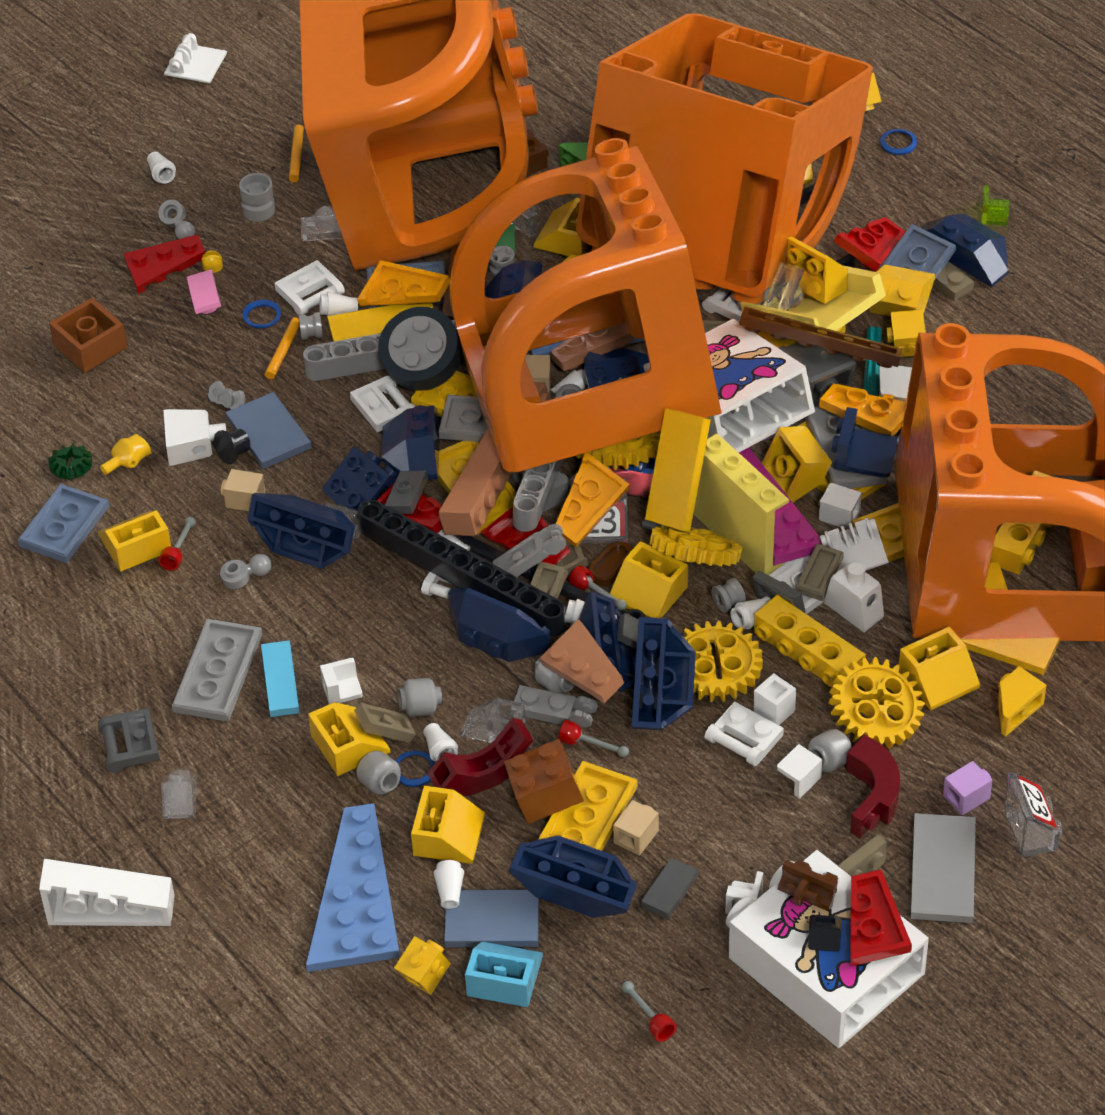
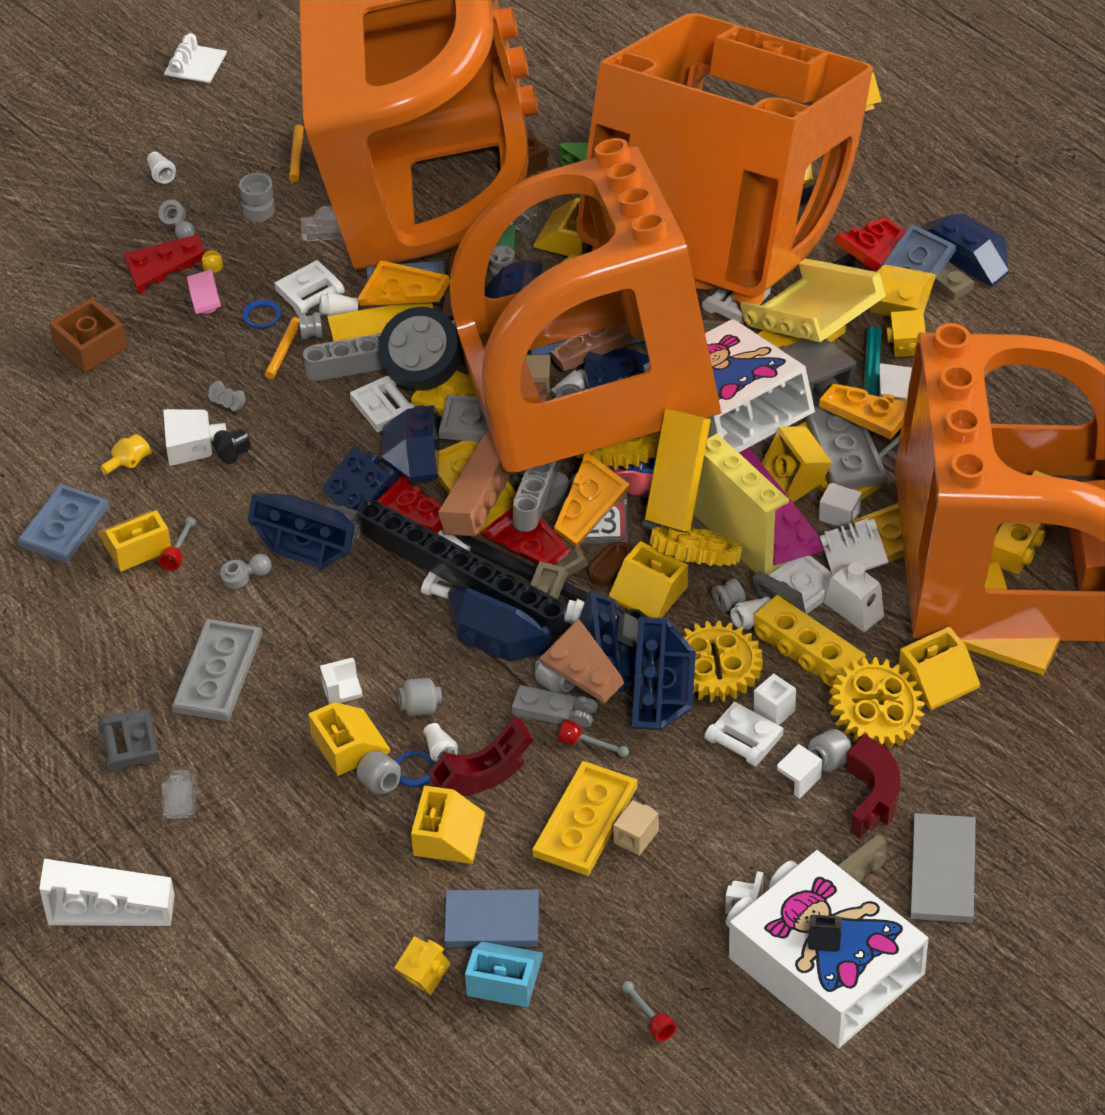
(78, 467): dark green gear -> none
(240, 487): tan brick -> none
(270, 428): sand blue tile -> none
(280, 678): medium azure tile -> none
(356, 906): medium blue wing -> none
(384, 722): dark tan plate -> none
(407, 491): dark grey plate -> none
(449, 882): white cone -> none
(491, 718): clear slope -> none
(532, 550): light grey hinge -> none
(543, 781): dark orange brick -> none
(574, 876): dark blue wedge -> none
(583, 578): red hinge -> none
(669, 888): dark grey tile -> none
(785, 289): clear tile -> none
(808, 885): reddish brown hips -> none
(811, 335): reddish brown plate -> none
(818, 572): dark tan tile -> none
(822, 276): yellow slope -> none
(862, 450): dark blue bracket -> none
(875, 921): red wing -> none
(894, 151): blue piece -> none
(967, 787): lavender brick -> none
(994, 210): clear neon green panel -> none
(1018, 698): yellow slope -> none
(1031, 816): clear slope -> none

